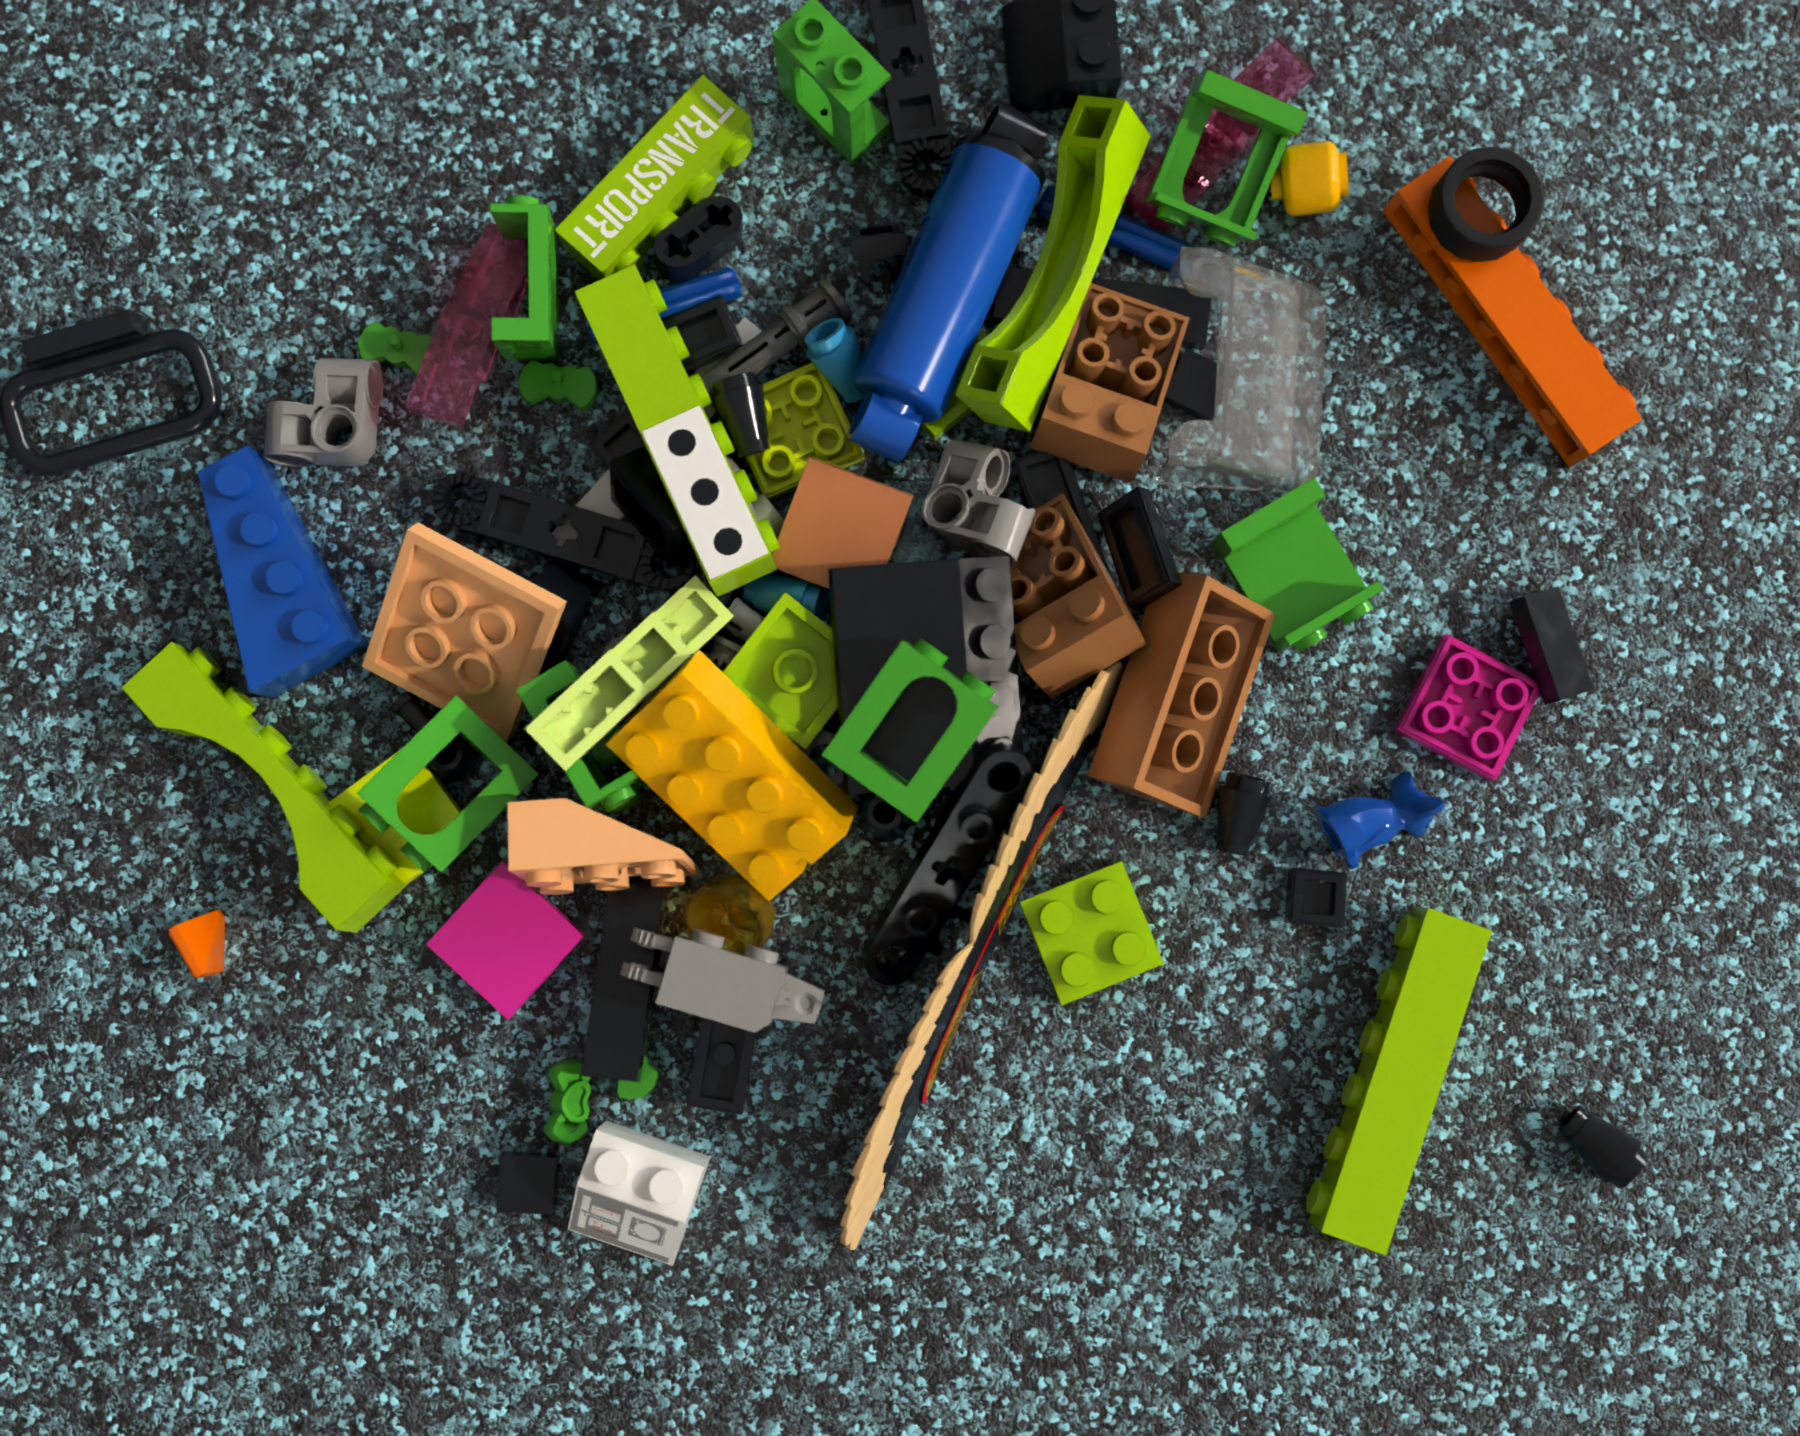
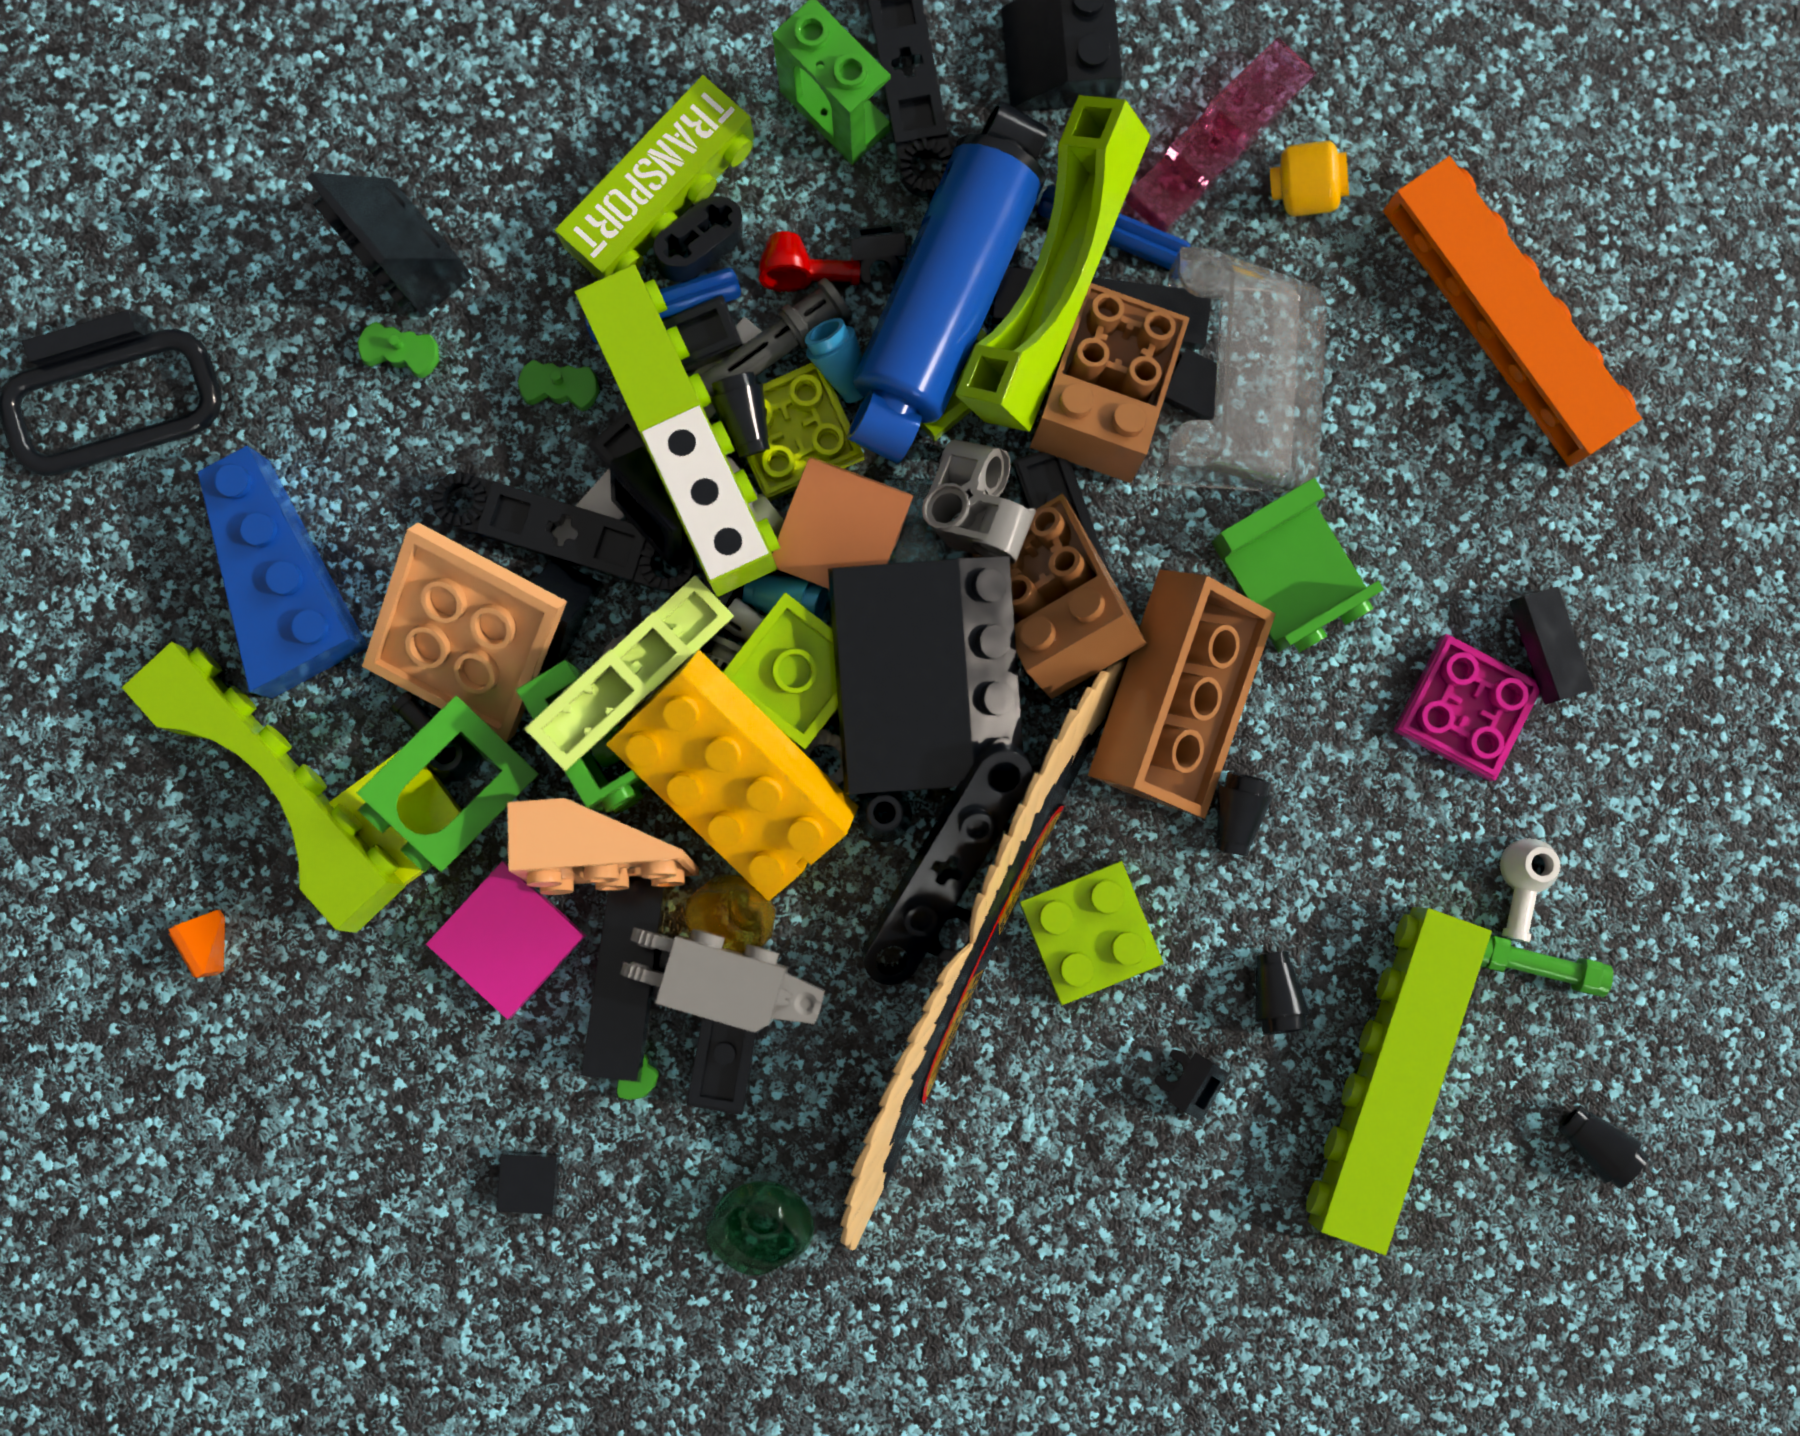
(344, 396): light grey piece -> none
(390, 238): none -> black slope
(462, 342): clear pink slope -> none
(539, 334): bright green panel -> none
(568, 1102): bright green piece -> none
(637, 1192): white slope -> none
(760, 1227): none -> clear green hat
(788, 268): none -> red bar
(903, 667): bright green panel -> none
(1139, 548): black tile -> none
(1196, 1086): none -> black tile
(1276, 124): bright green panel -> none
(1279, 996): none -> black cone
(1315, 897): black tile -> none
(1368, 822): blue animal -> none
(1510, 172): black tyre -> none
(1519, 875): none -> white bar
(1583, 975): none -> bright green bar

